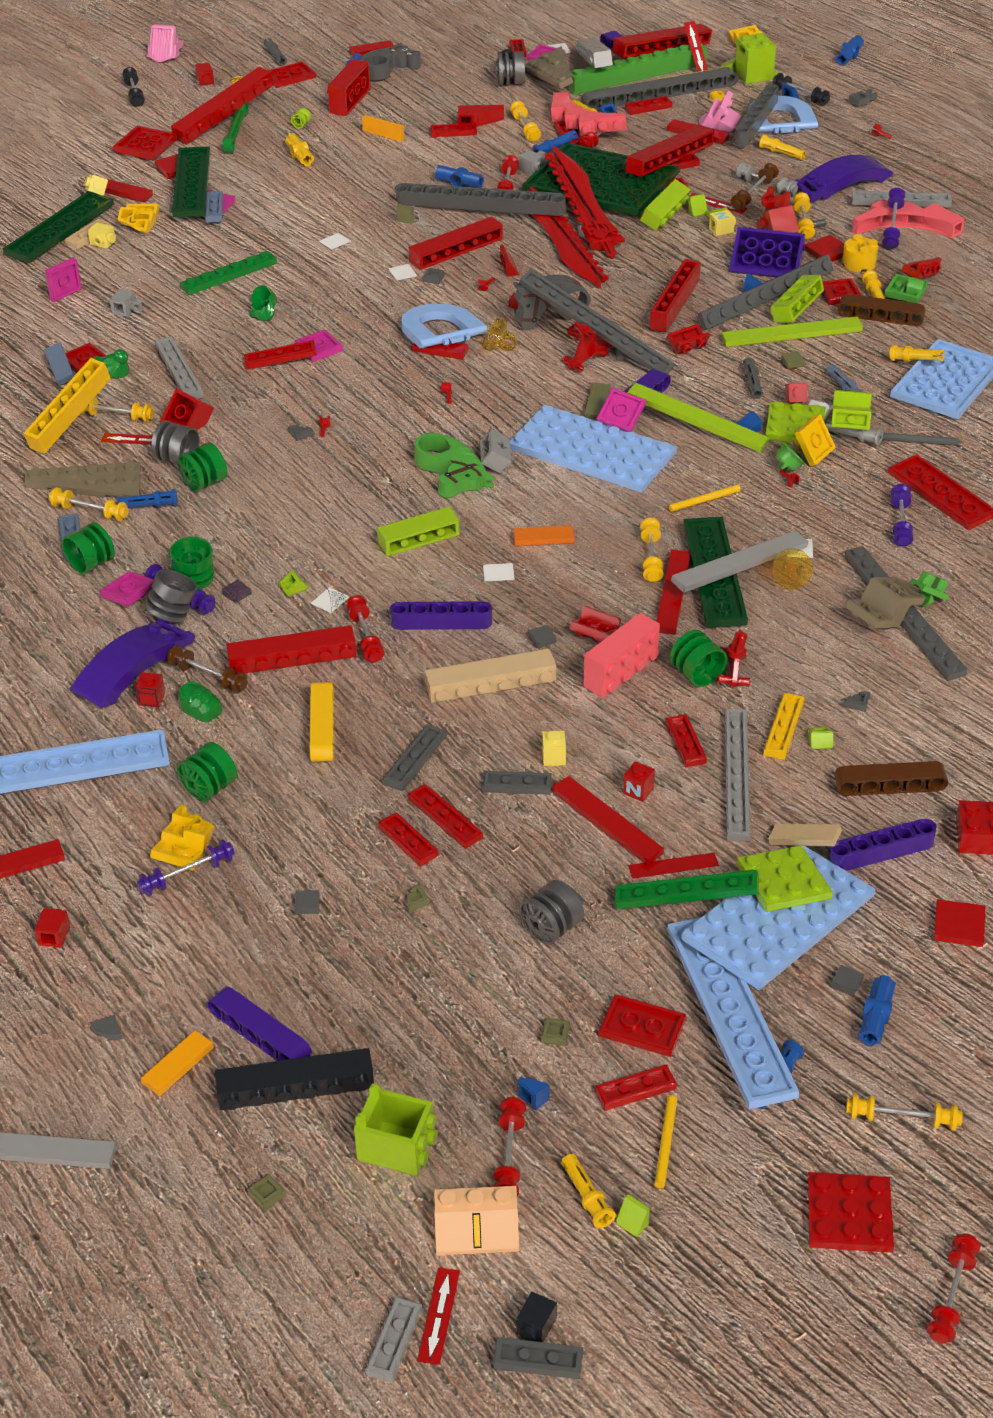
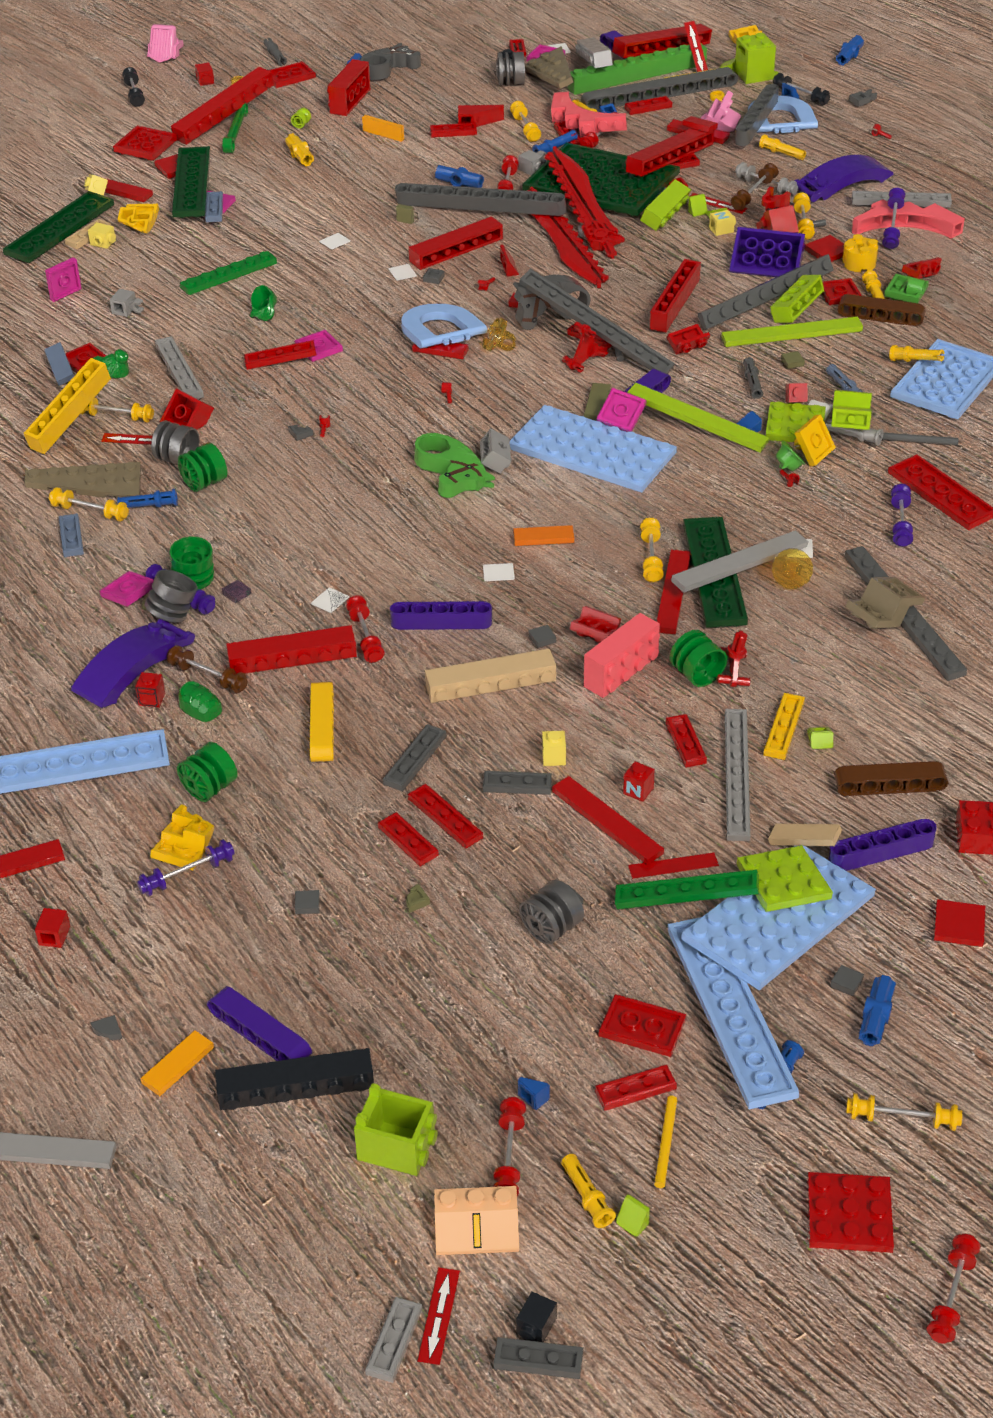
(88, 548): green wheel -> none
(266, 1192): olive tile -> none
(292, 583): lime slope -> none
(365, 48): red tile -> none
(418, 531): lime brick -> none
(555, 1031): olive tile -> none
(700, 124): none -> red tile
(704, 498): yellow bar -> none
(750, 282): blue slope -> none
(858, 701): dark grey tile -> none
(937, 588): bright green hips -> none

